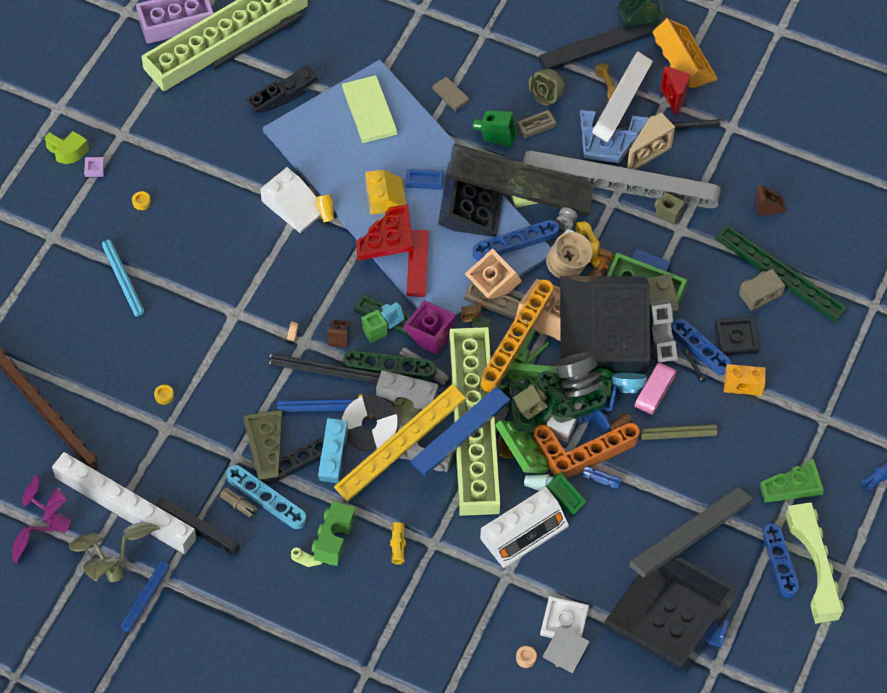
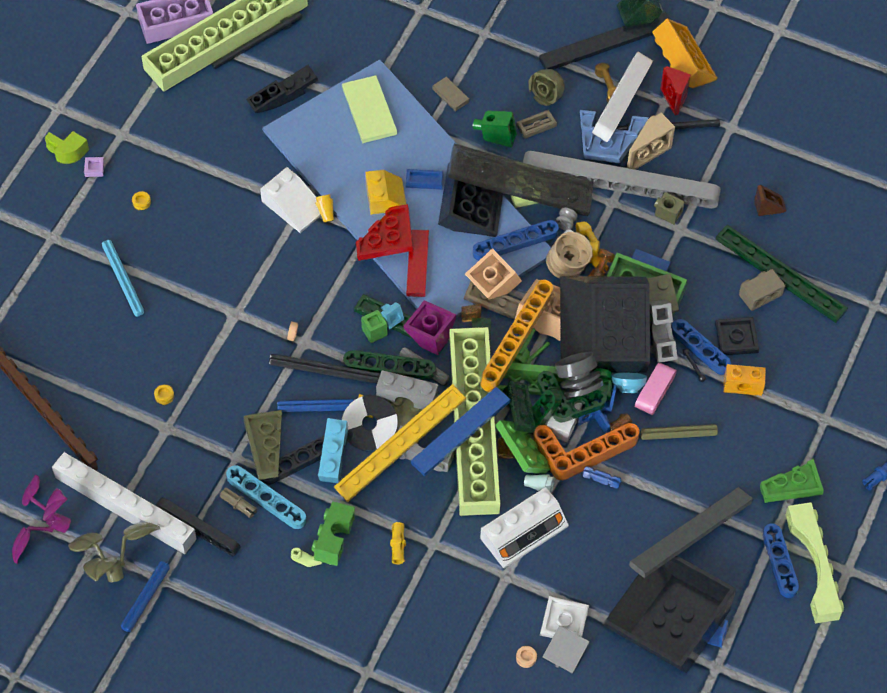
(338, 333): reddish brown slope -> none
(531, 401): olive brick -> none
(565, 493): green tile -> none

